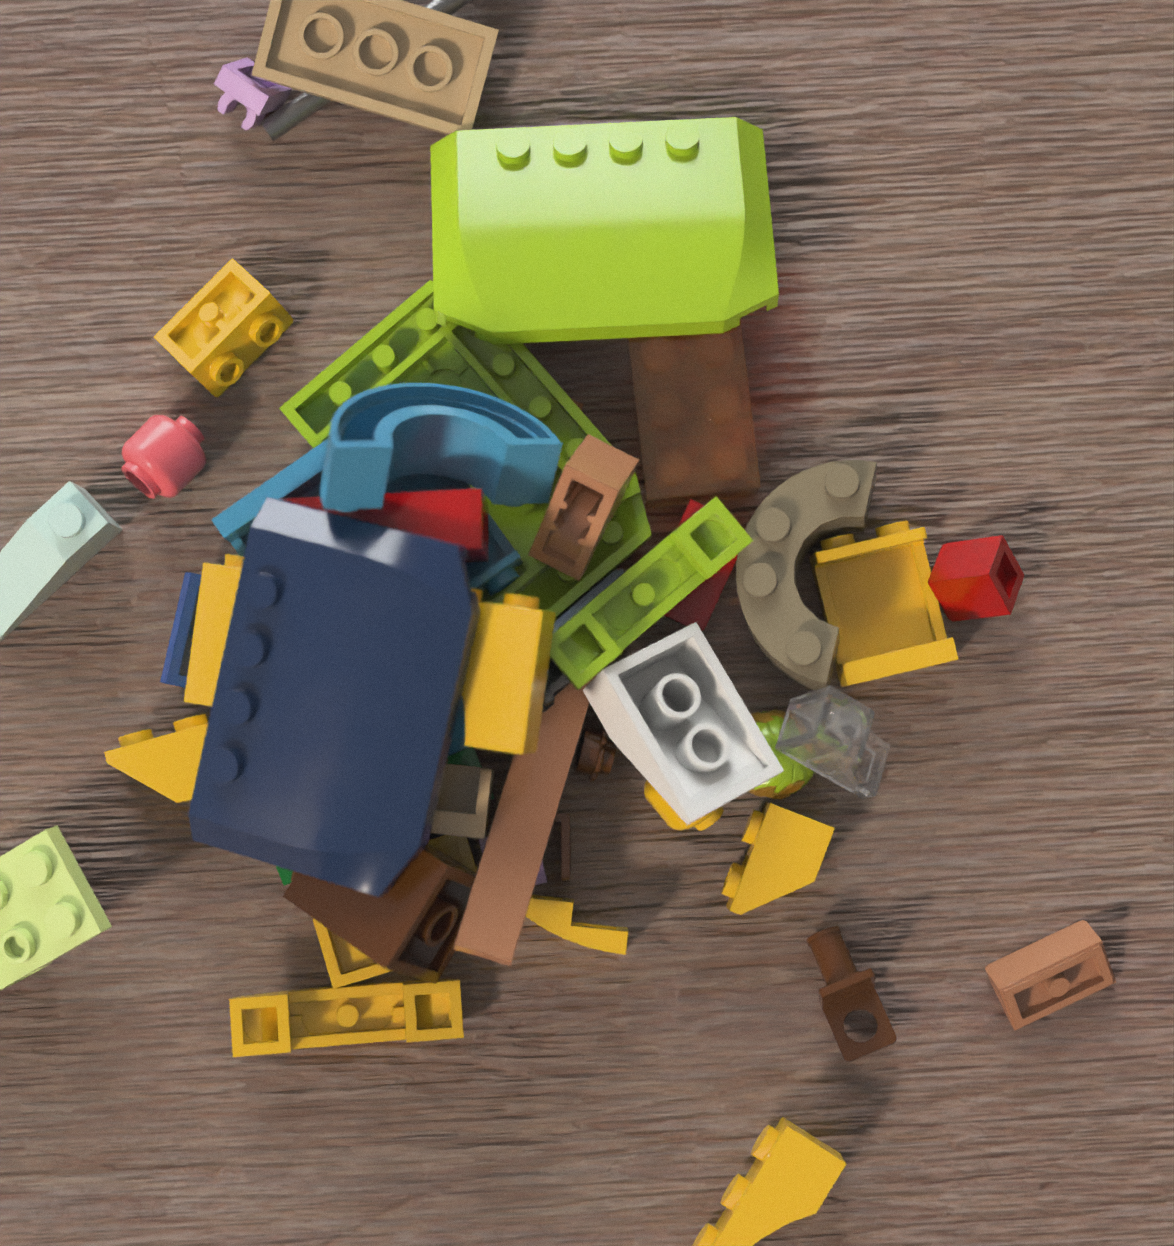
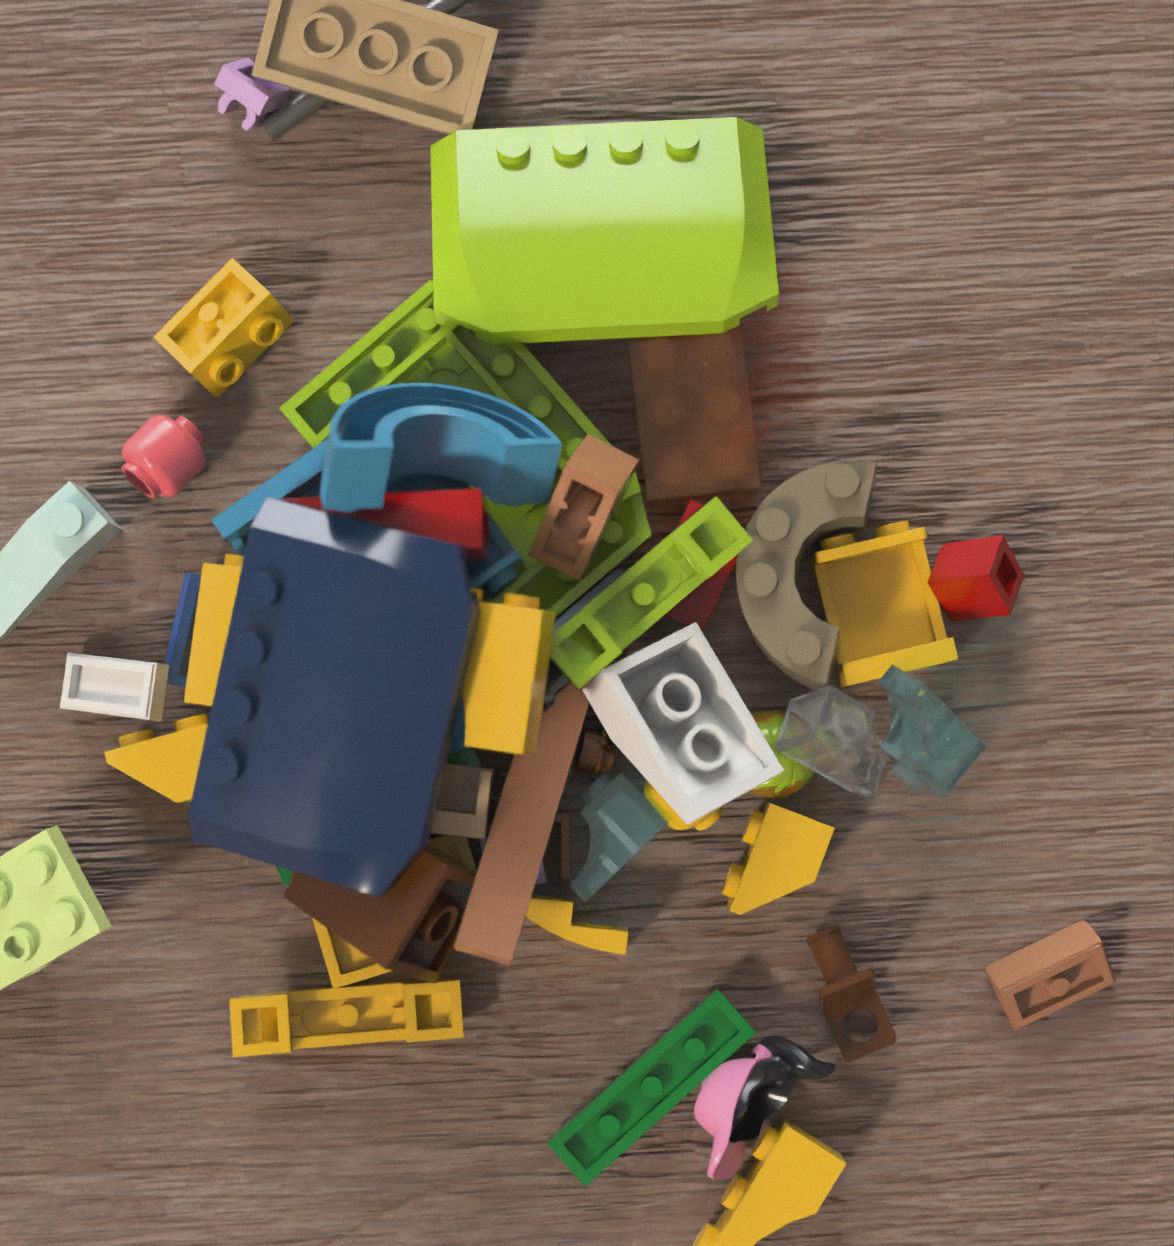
(114, 686): none -> white tile
(619, 827): none -> clear light blue arch
(650, 1087): none -> green plate
(745, 1093): none -> hair
(925, 736): none -> clear light blue arch

